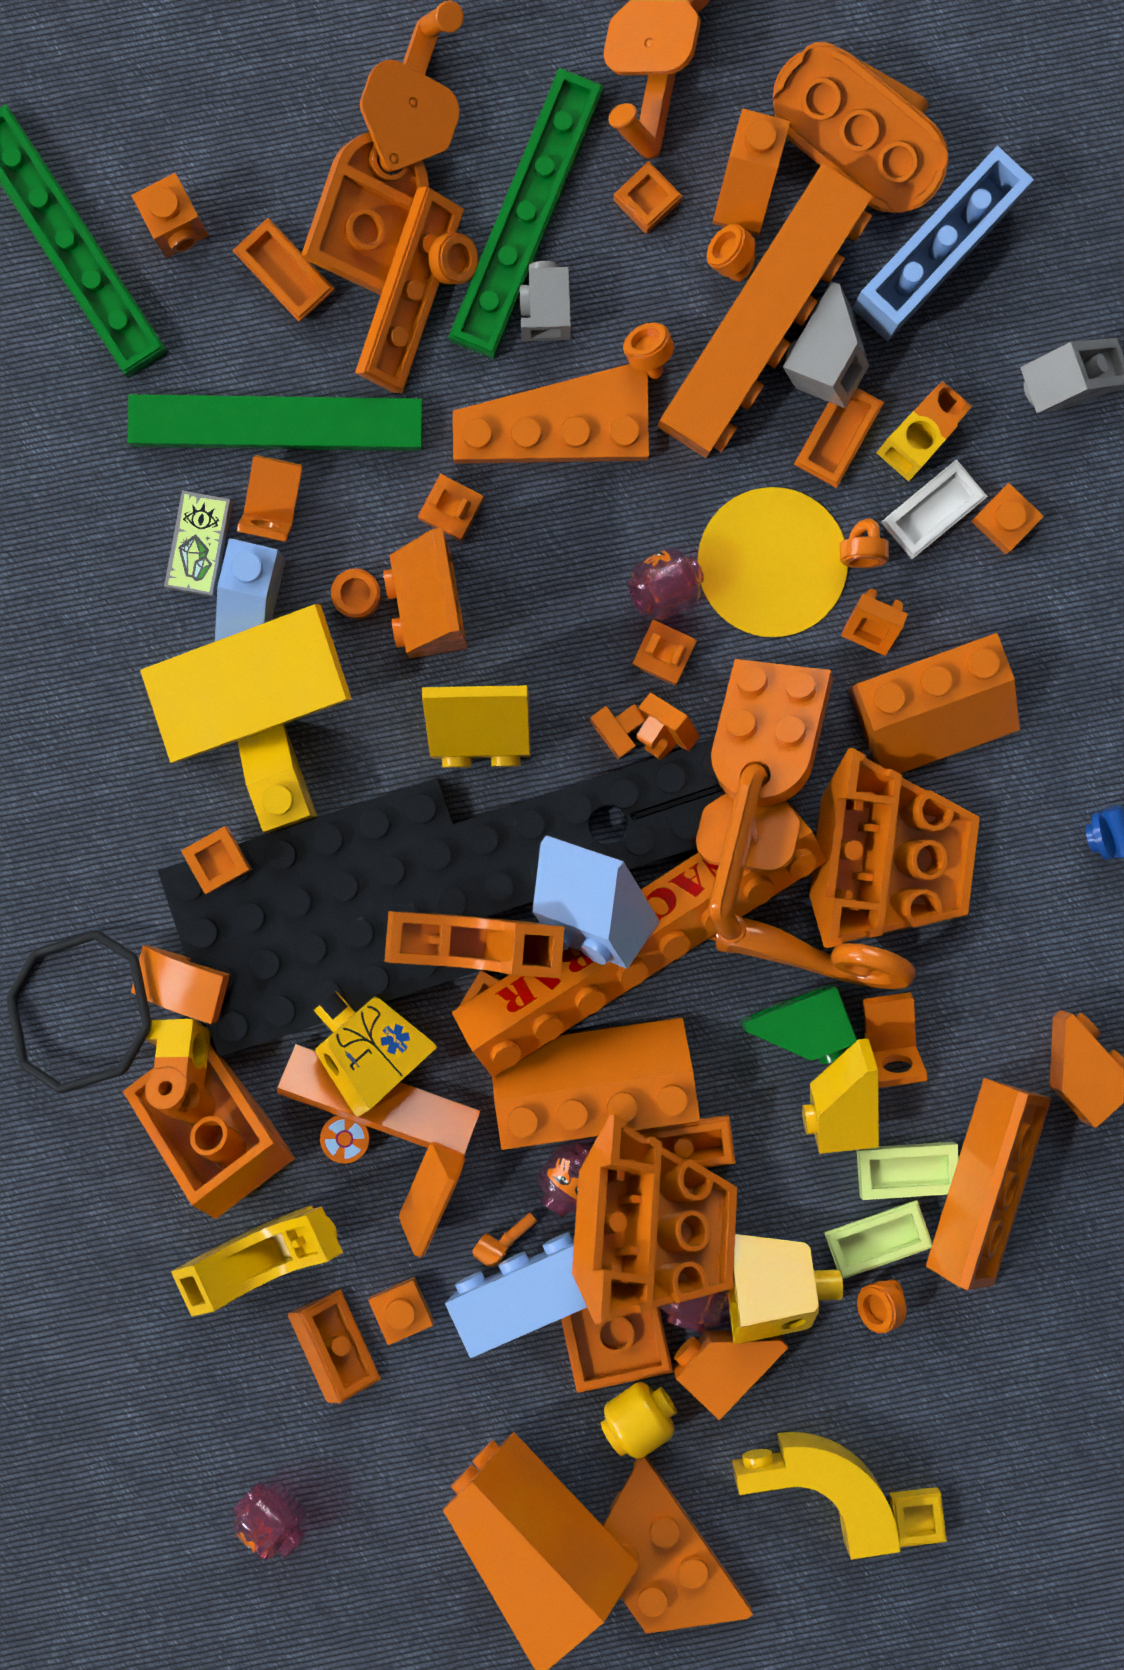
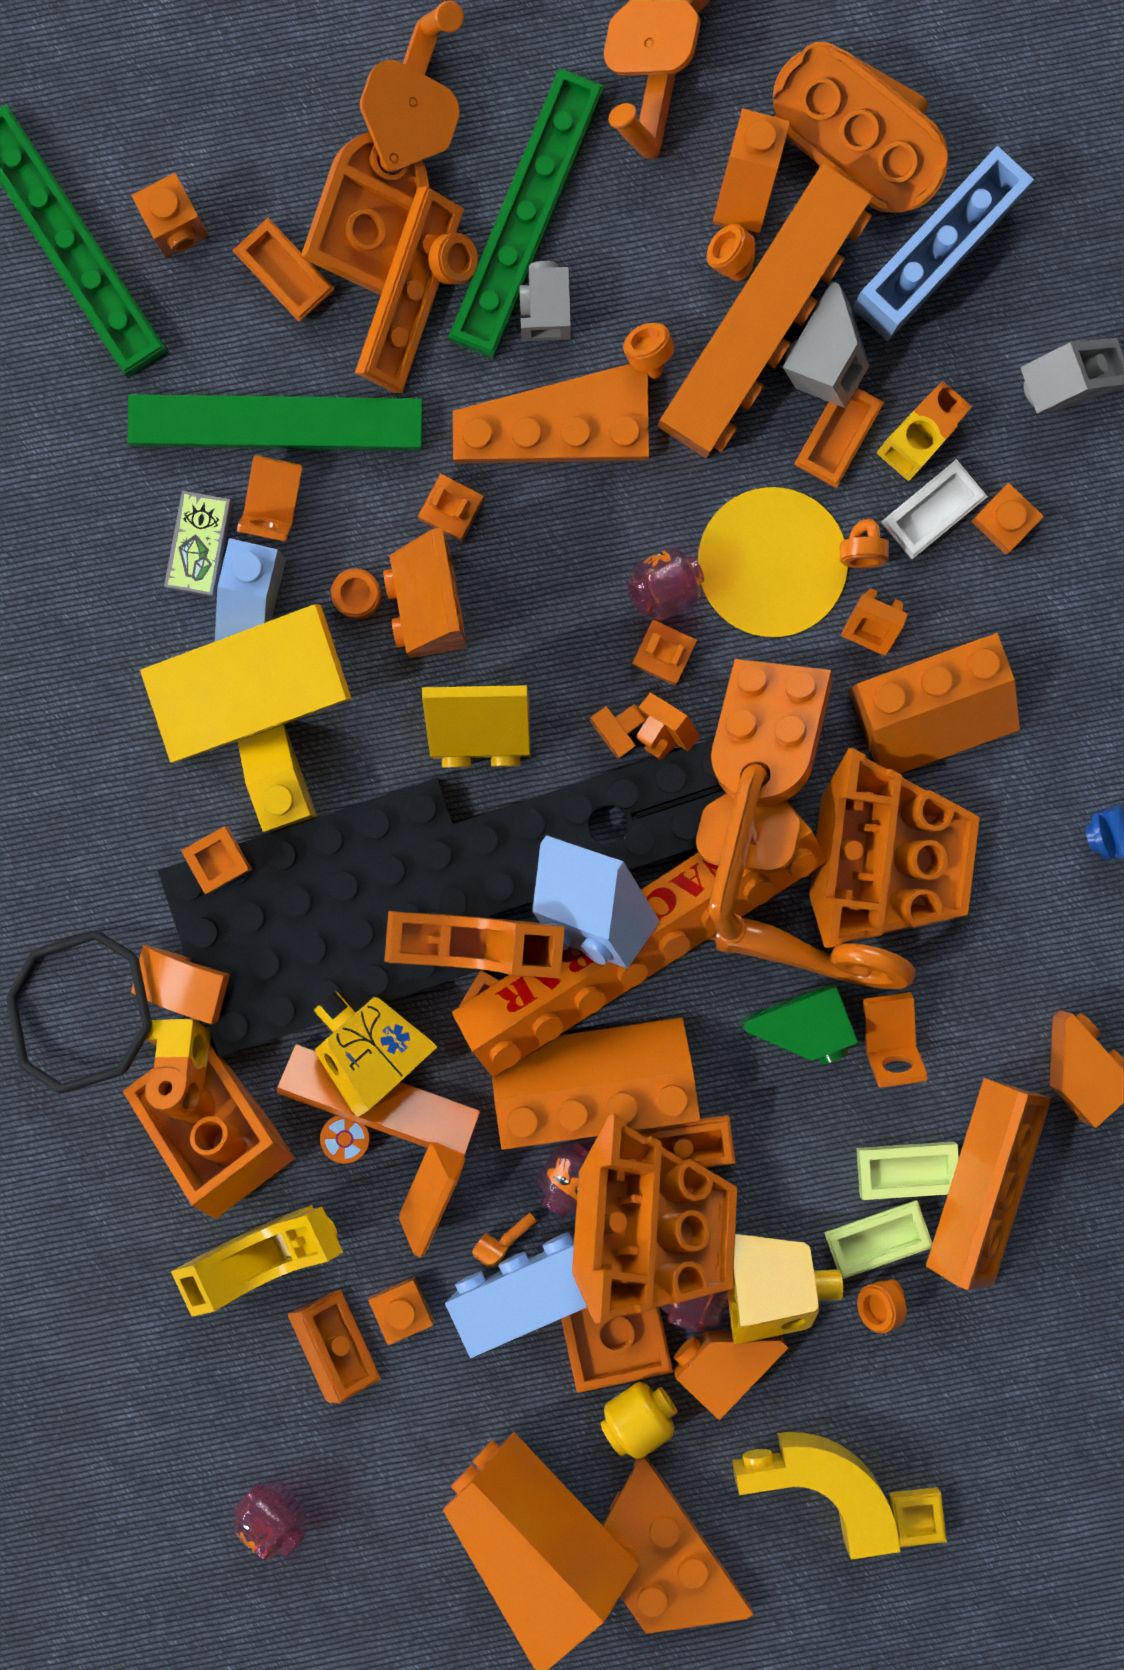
(647, 197): orange tile -> none
(845, 1102): yellow slope -> none

